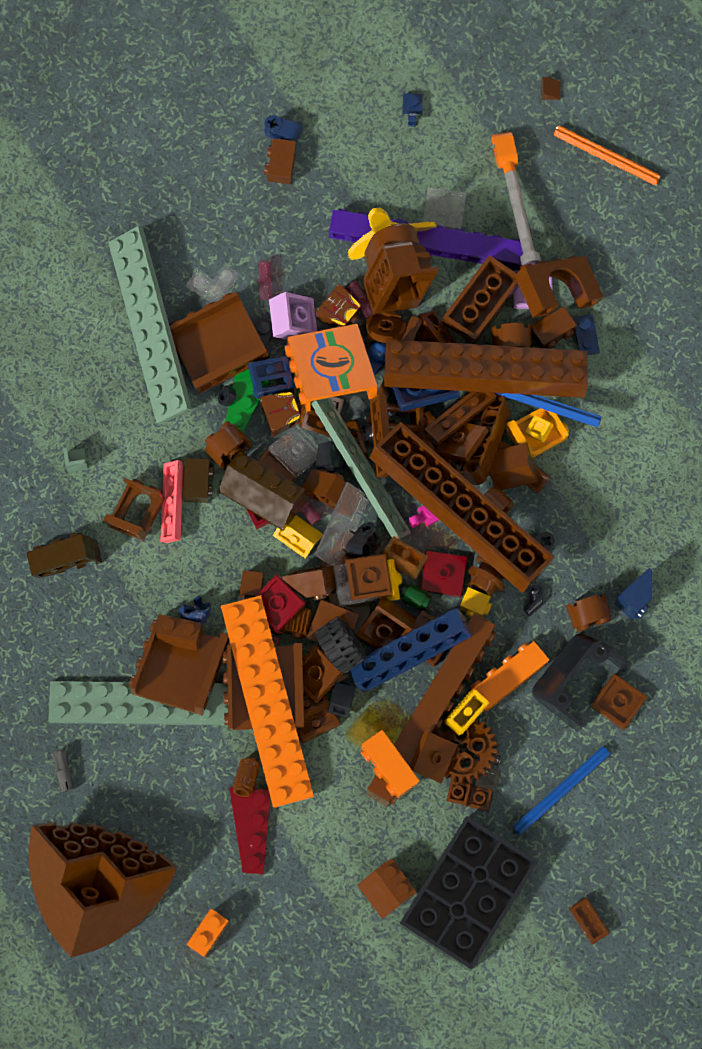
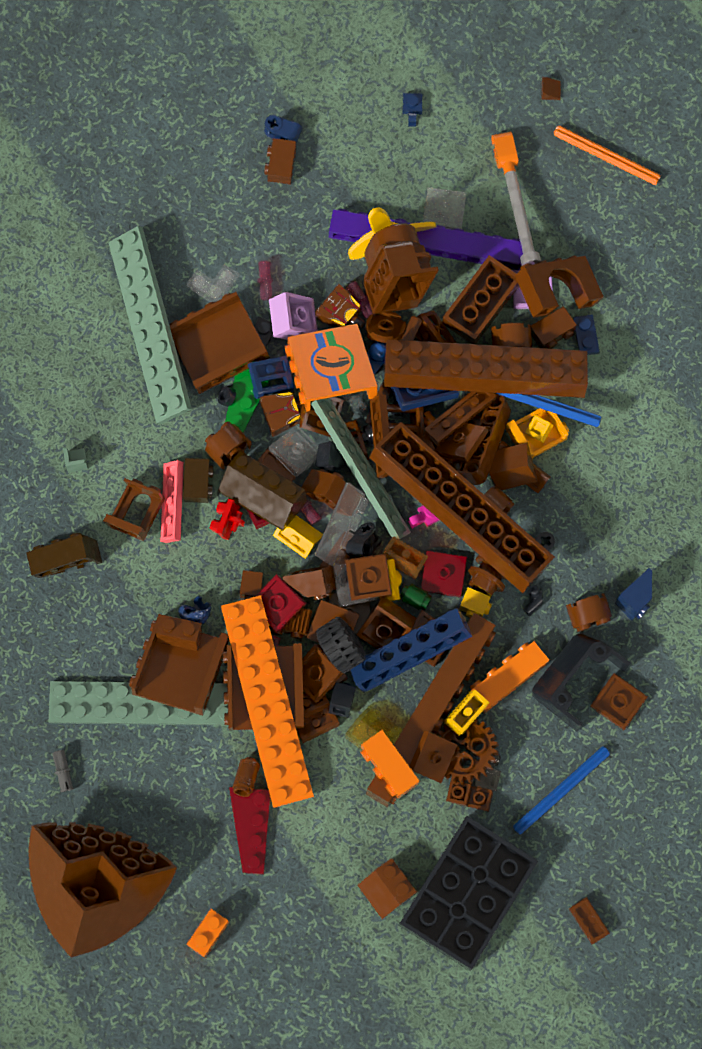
(230, 519): none -> red hips

